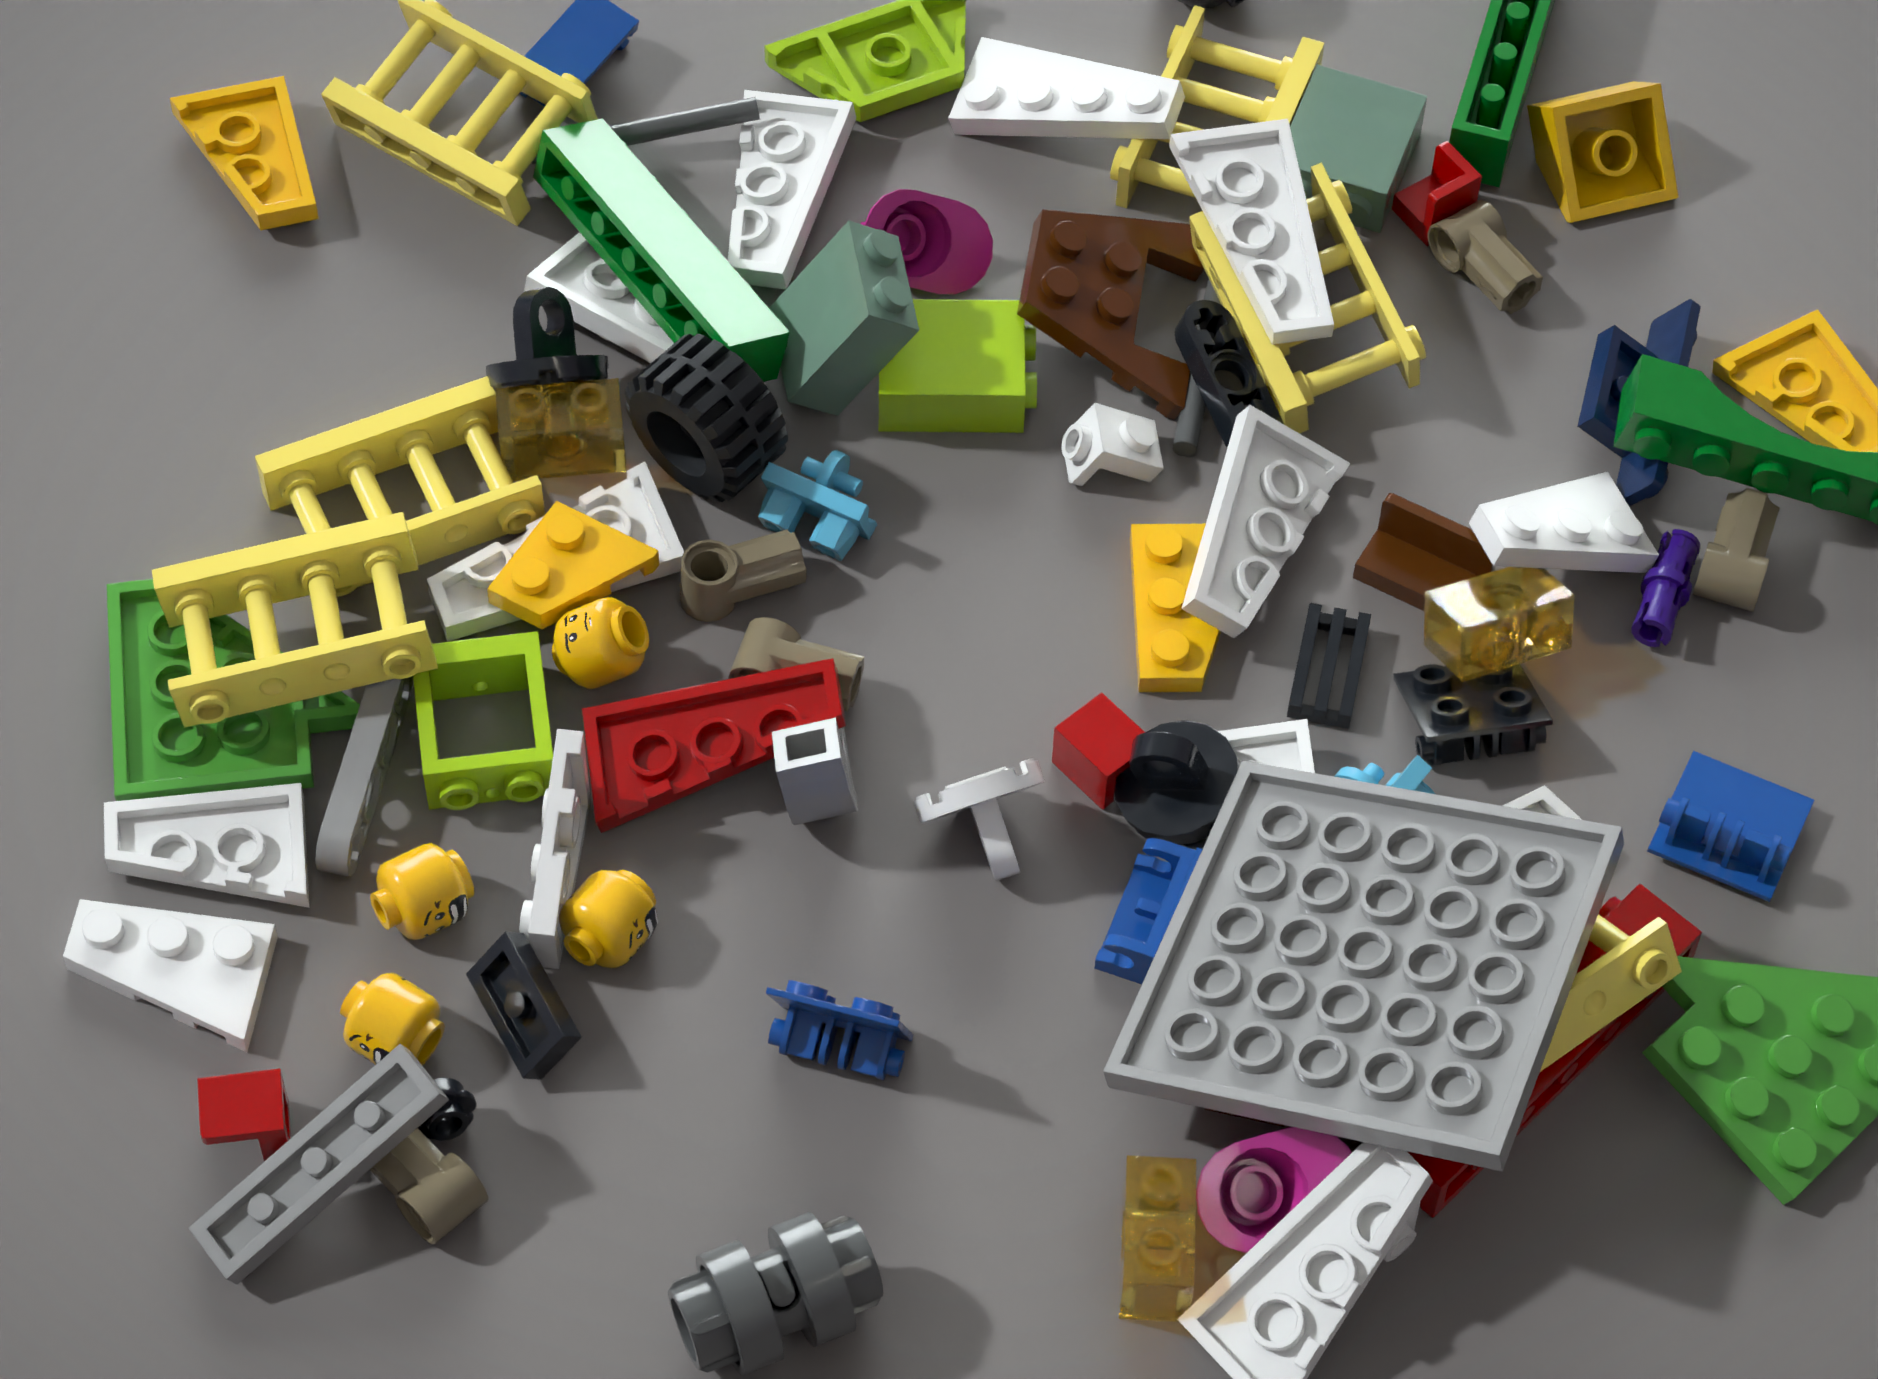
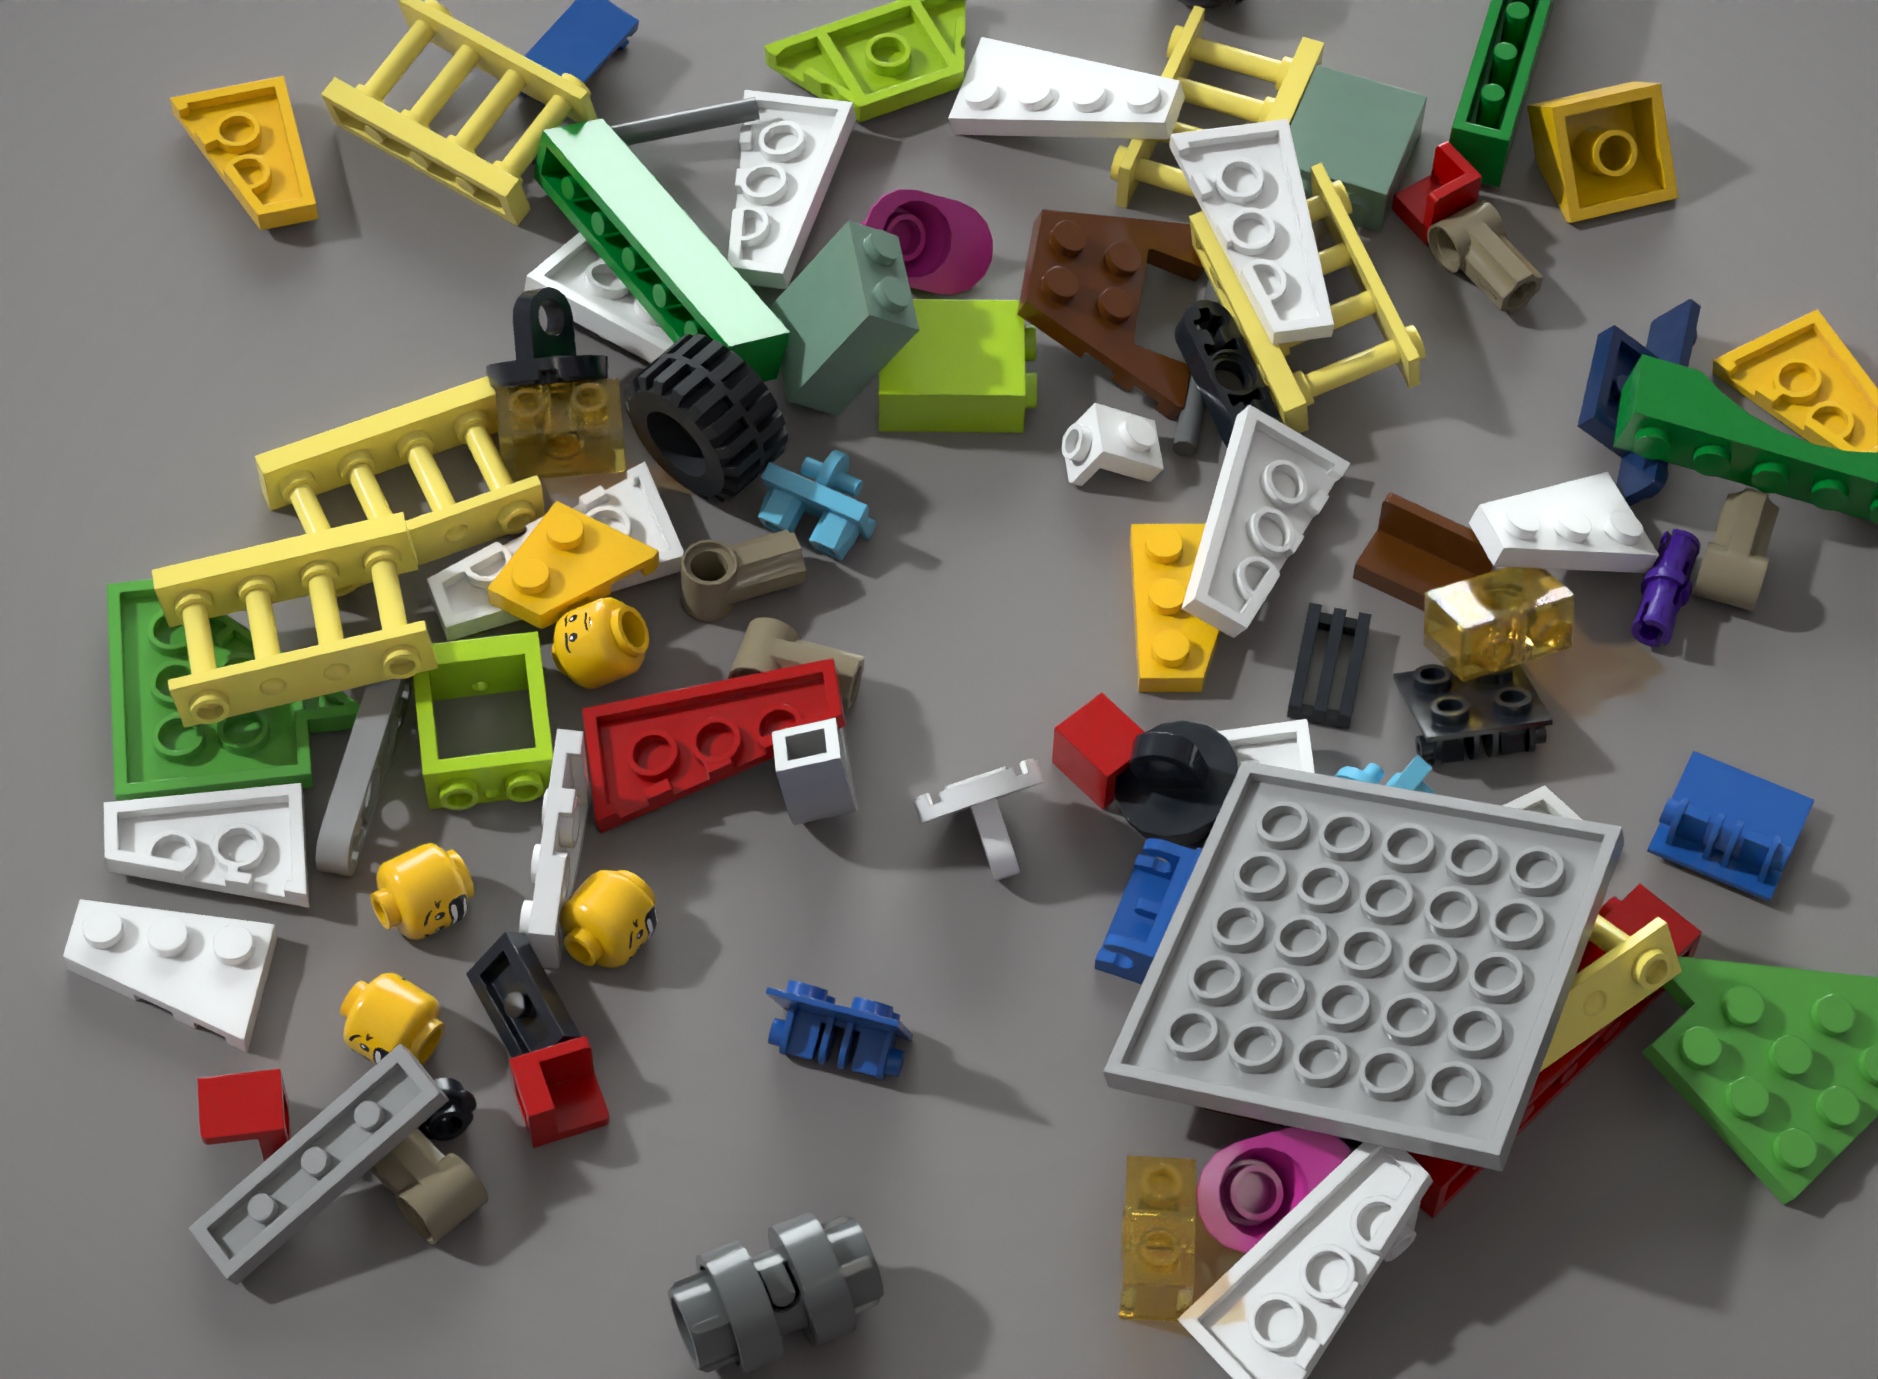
(558, 1091): none -> red panel

